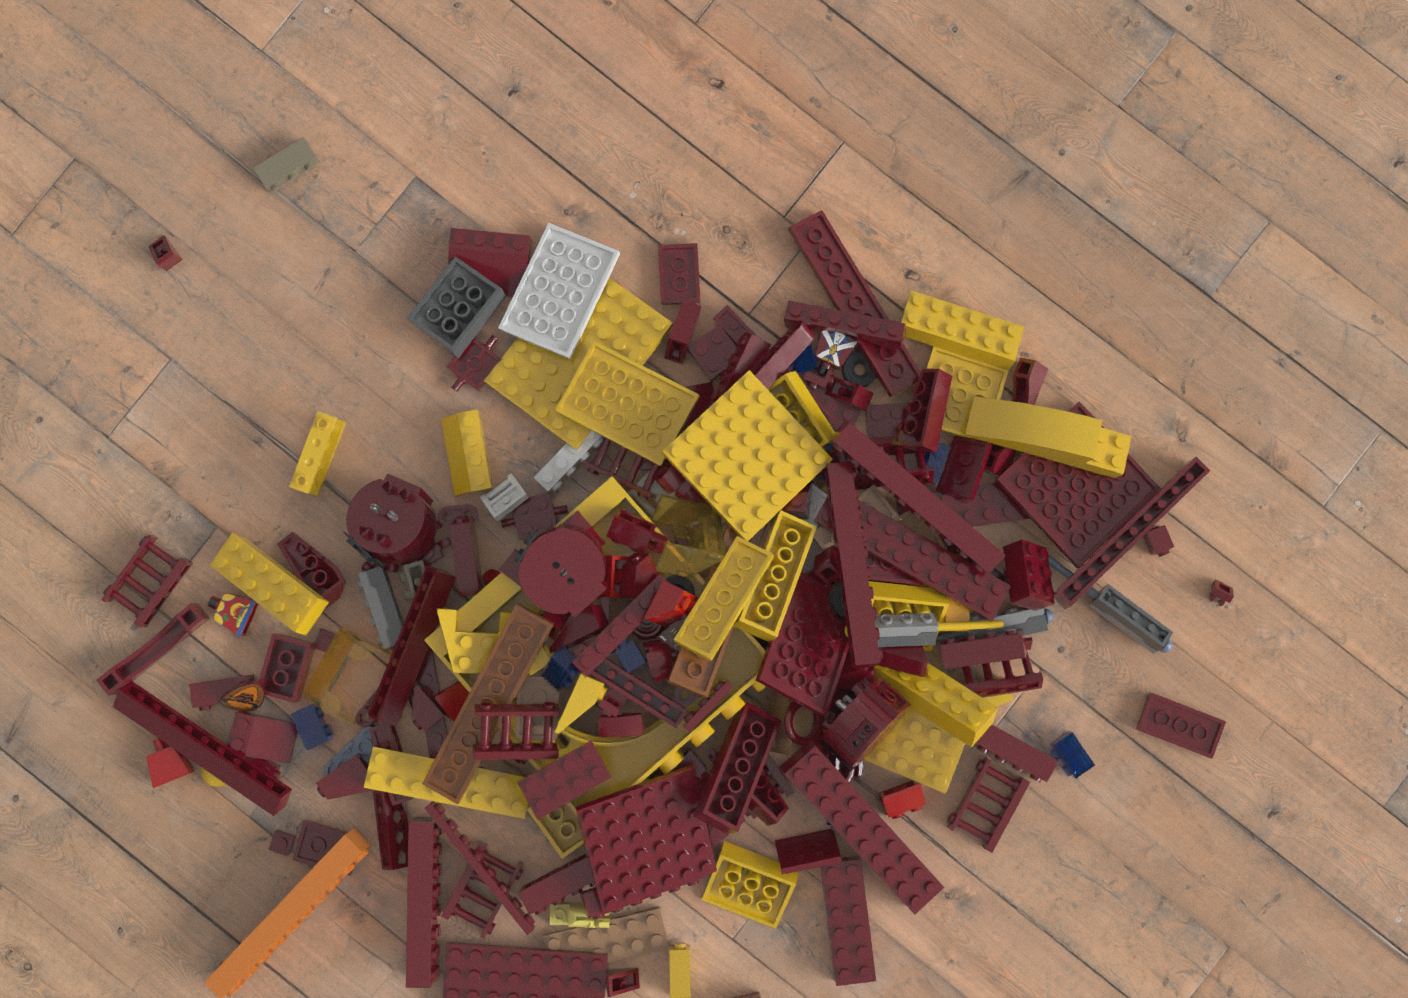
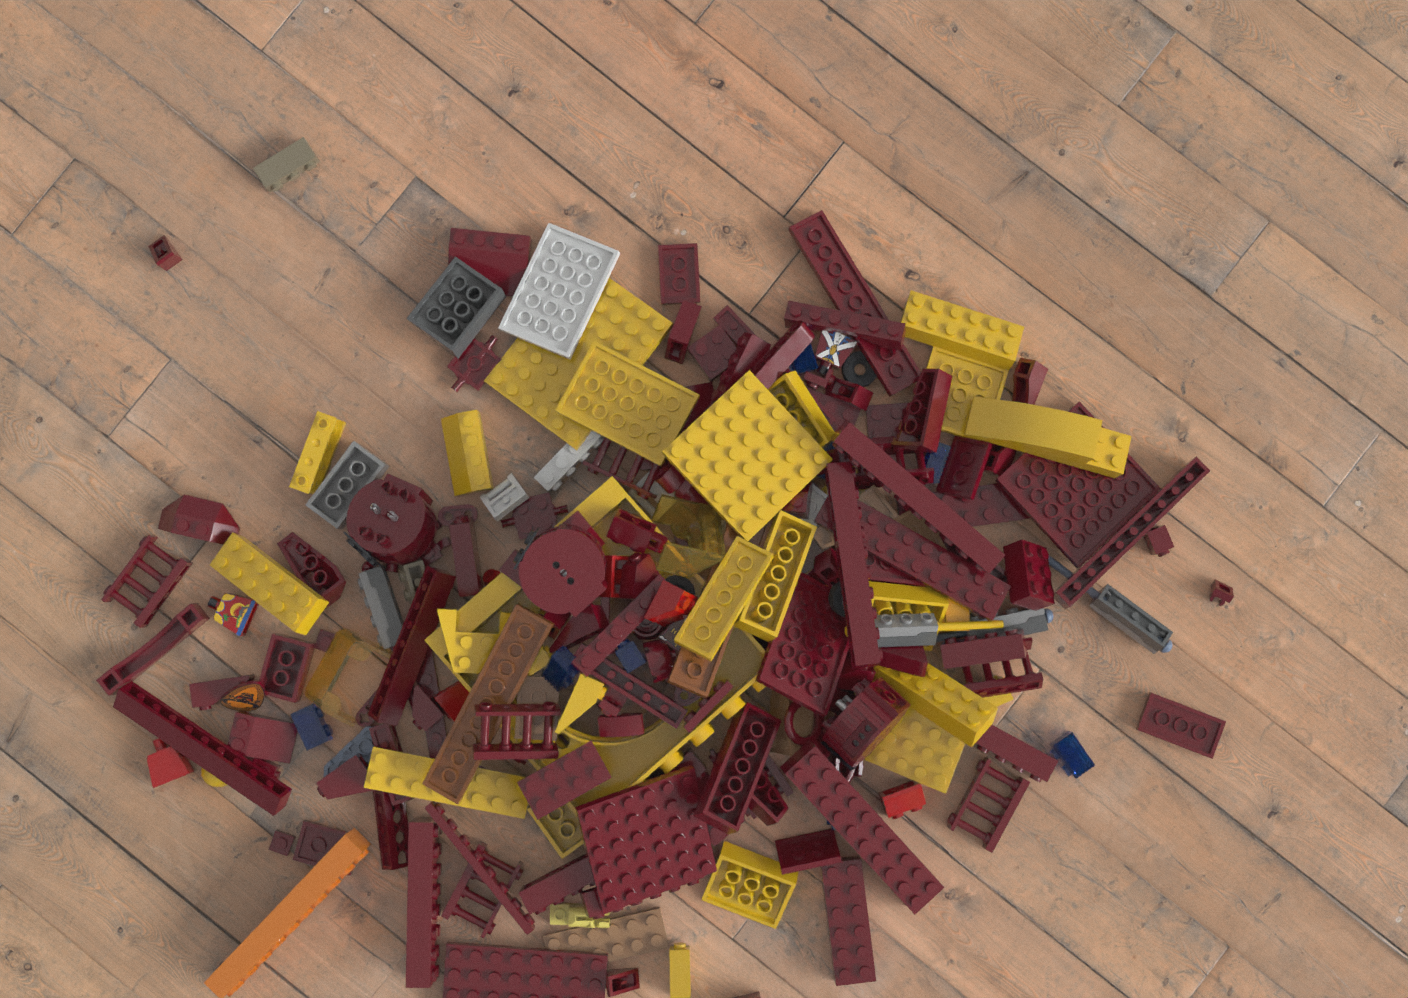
(198, 519): none -> dark red wedge
(348, 476): none -> light grey brick

